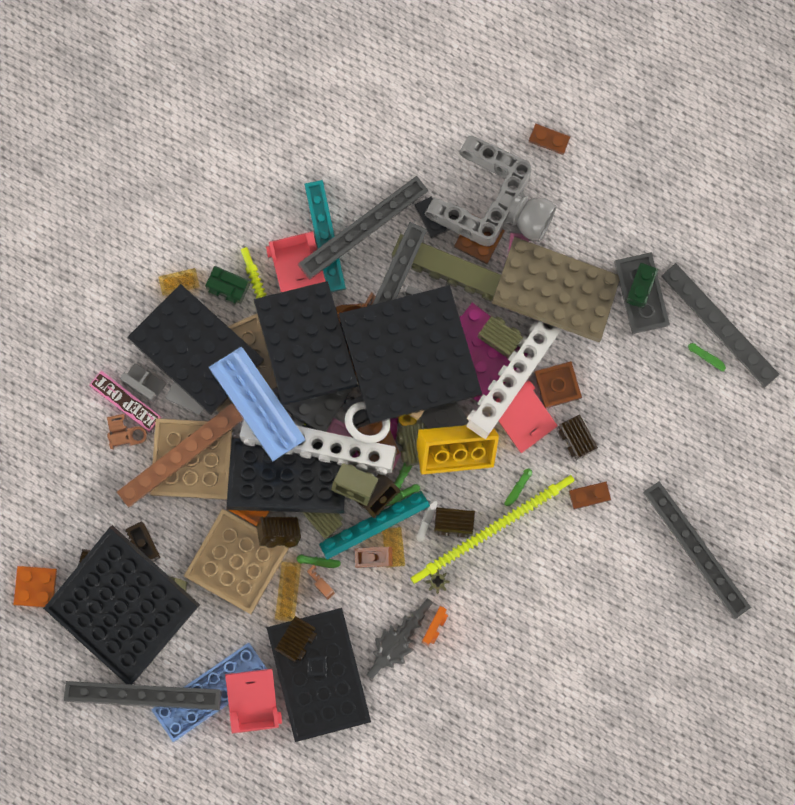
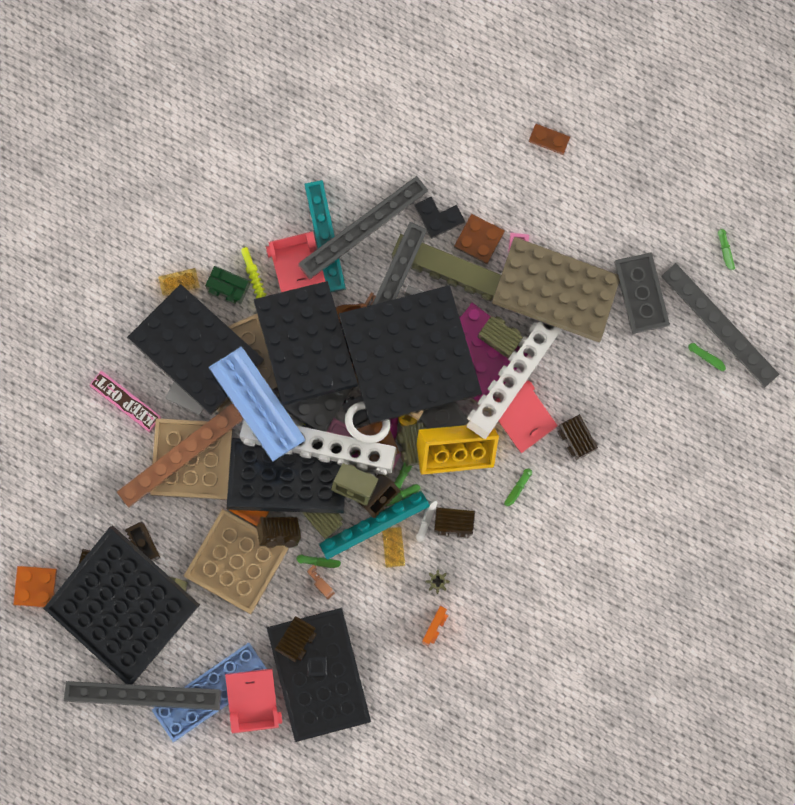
(119, 432): nougat piece -> none
(143, 382): light grey panel -> none
(288, 591): clear yellow plate -> none
(373, 557): plate -> none
(394, 644): dark grey piece -> none
(431, 568): neon yellow hose -> none
(511, 205): light grey piece -> none
(558, 384): dark orange plate -> none
(589, 495): dark orange plate -> none
(641, 285): dark green brick -> none
(697, 550): dark grey plate -> none
(727, 255): none -> bright green piece

